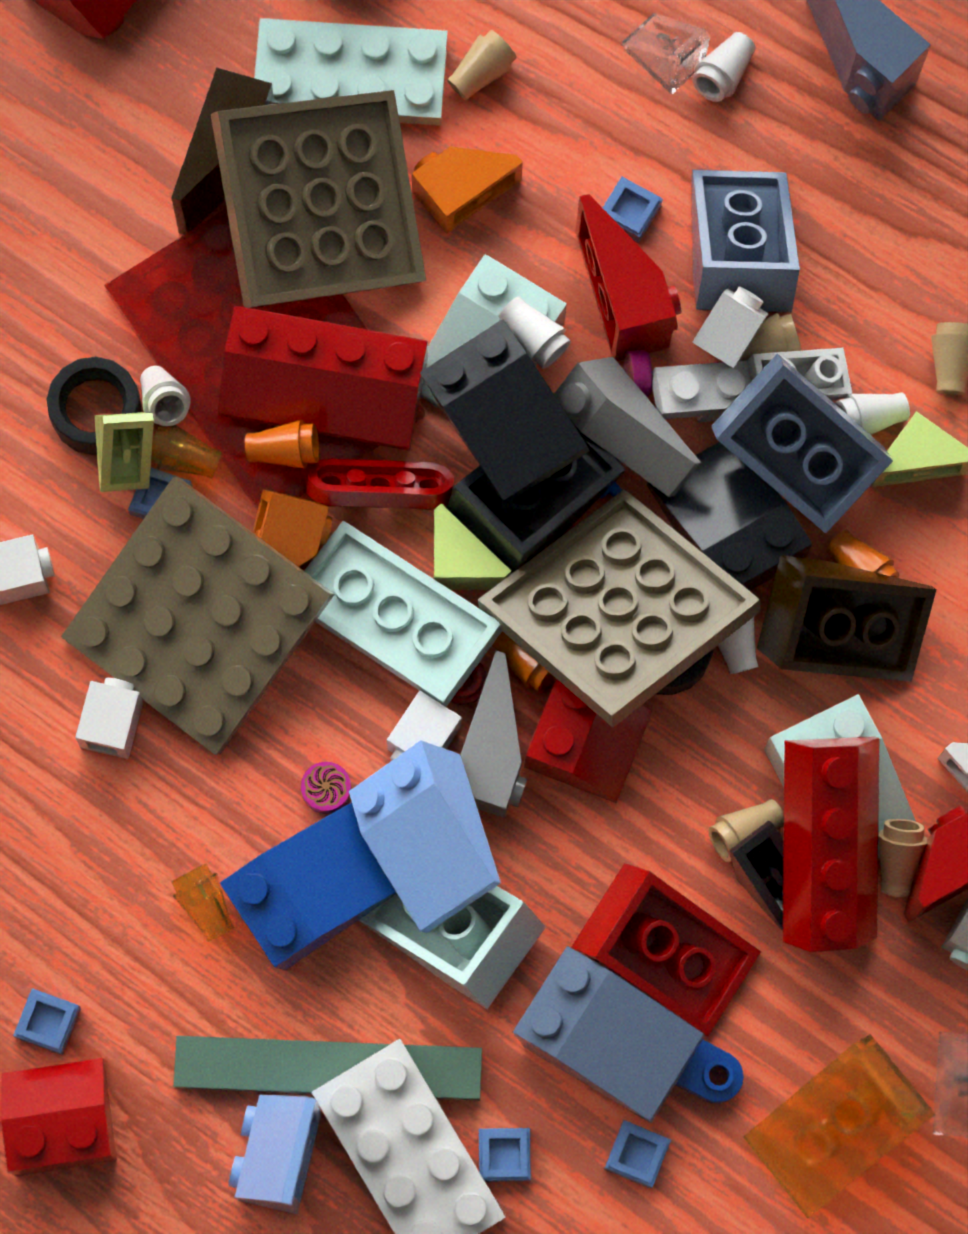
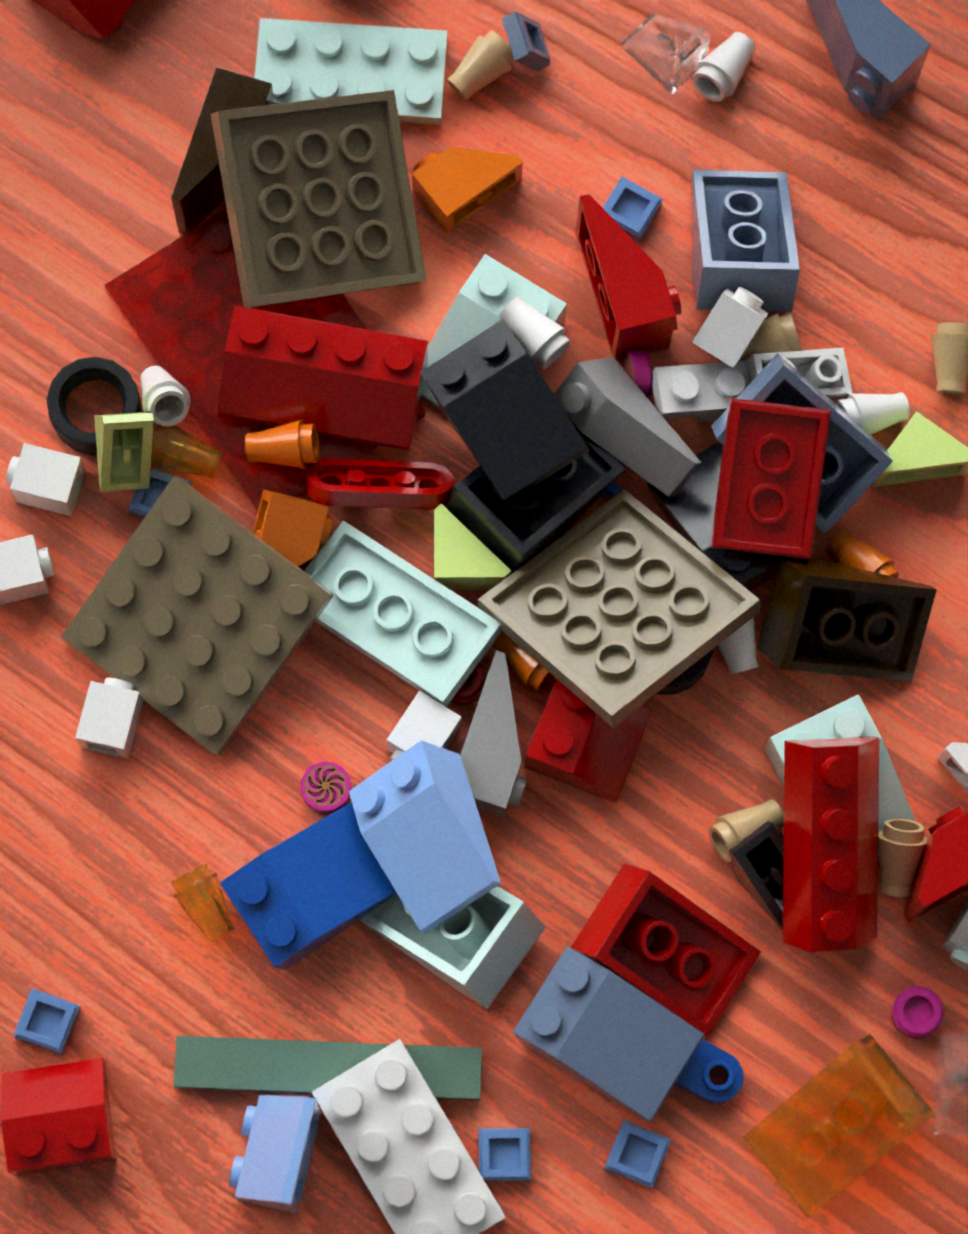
(46, 479): none -> white brick
(526, 41): none -> sand blue tile
(770, 478): none -> red tile
(917, 1012): none -> dark pink tile

